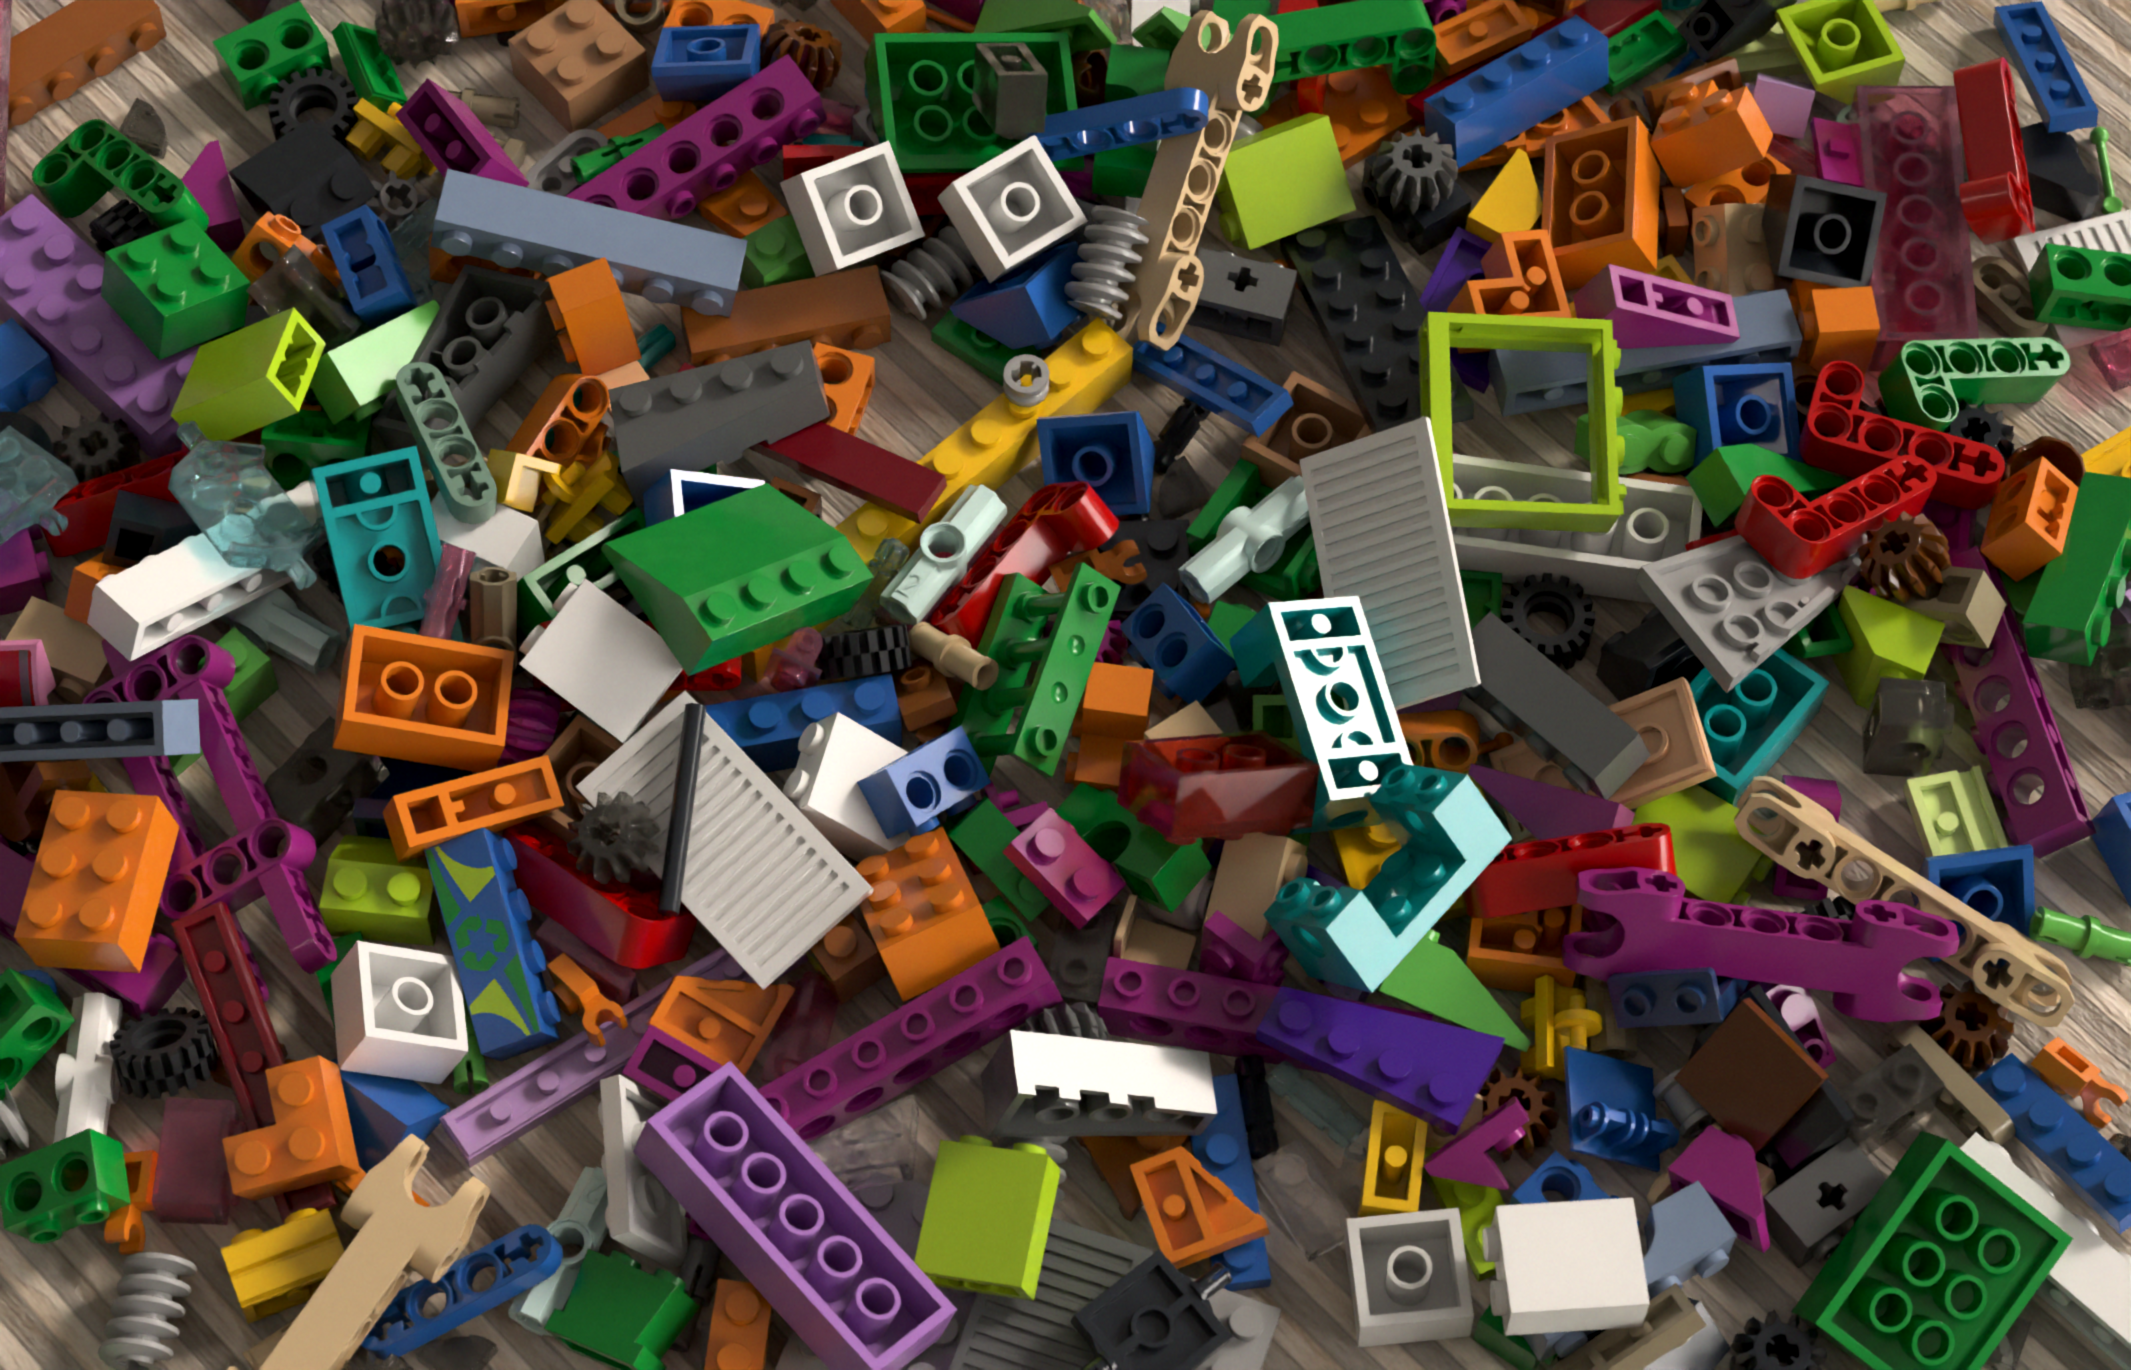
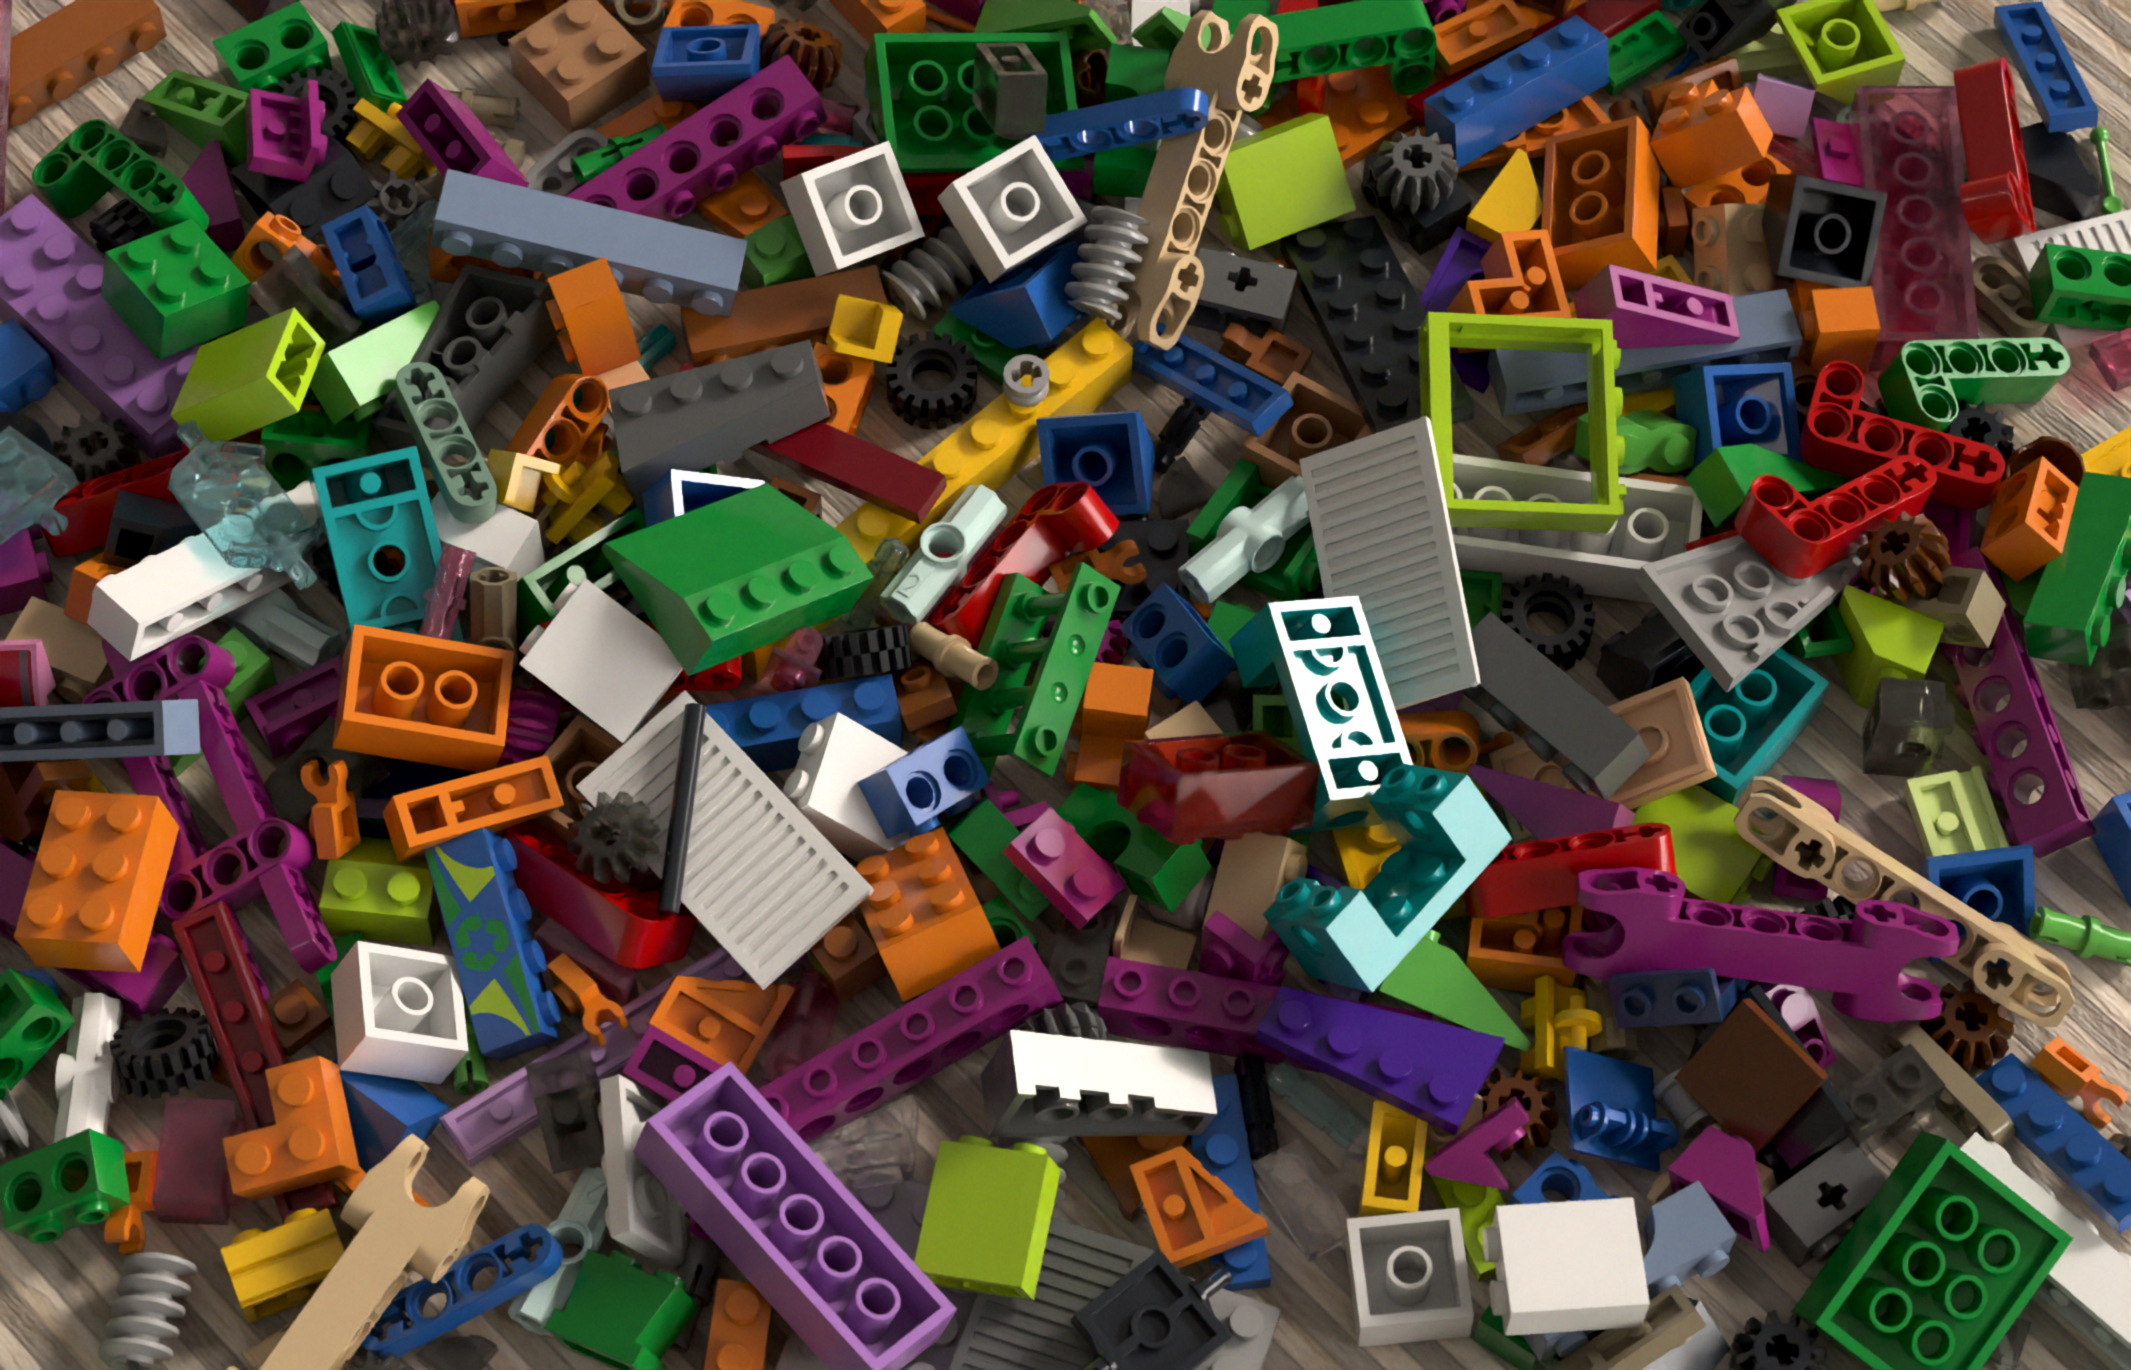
(203, 112): none -> bright green slope
(285, 132): none -> magenta bracket
(296, 707): none -> magenta bracket
(297, 1016): none -> dark orange plate
(334, 817): none -> orange plate
(567, 1109): none -> clear smoke brick
(864, 328): none -> yellow panel
(938, 404): none -> black tyre
(1269, 356): none -> dark orange plate
(1545, 438): none -> dark orange plate

